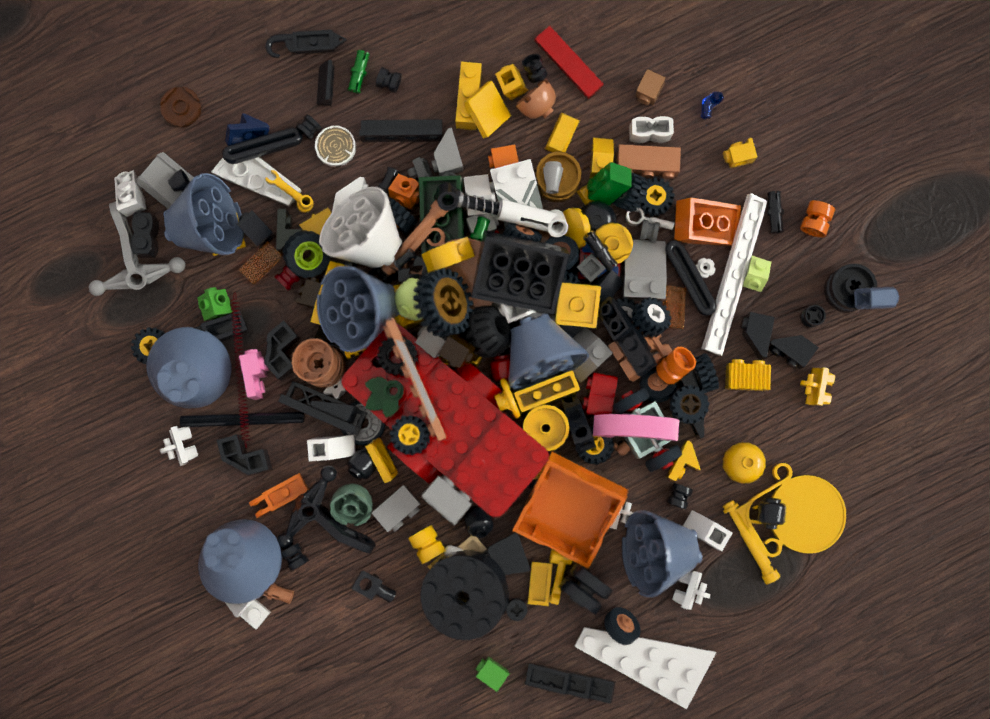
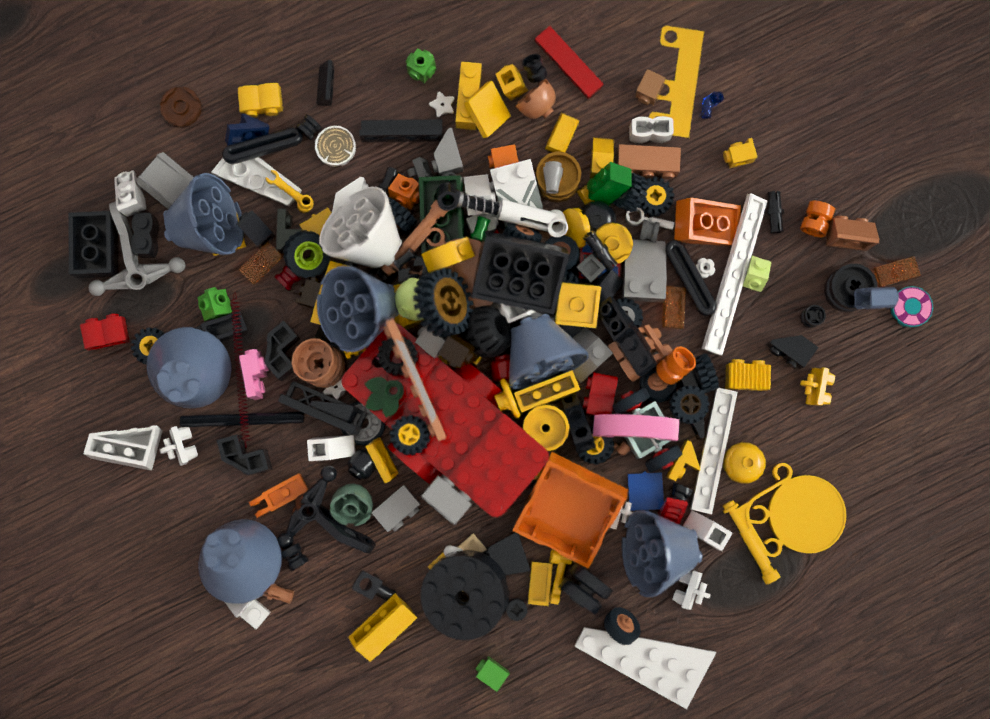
(92, 244): none -> black brick
(104, 332): none -> red brick
(125, 447): none -> white wedge
(179, 181): black bar -> none
(260, 99): none -> yellow brick
(306, 42): black plate -> none
(358, 71): green pin -> none
(382, 627): none -> yellow brick
(388, 80): black wheel -> none
(421, 71): none -> bright green brick
(427, 544): yellow wheel -> none
(440, 110): none -> white plate
(478, 522): black head -> none
(570, 683): black slope -> none
(645, 491): none -> blue piece
(651, 317): black wheel -> none
(673, 509): none -> red slope
(684, 87): none -> yellow piece
(713, 450): none -> white plate
(757, 332): black slope -> none
(771, 513): black head -> none
(852, 234): none -> nougat slope
(897, 271): none -> clear orange plate
(913, 307): none -> tile

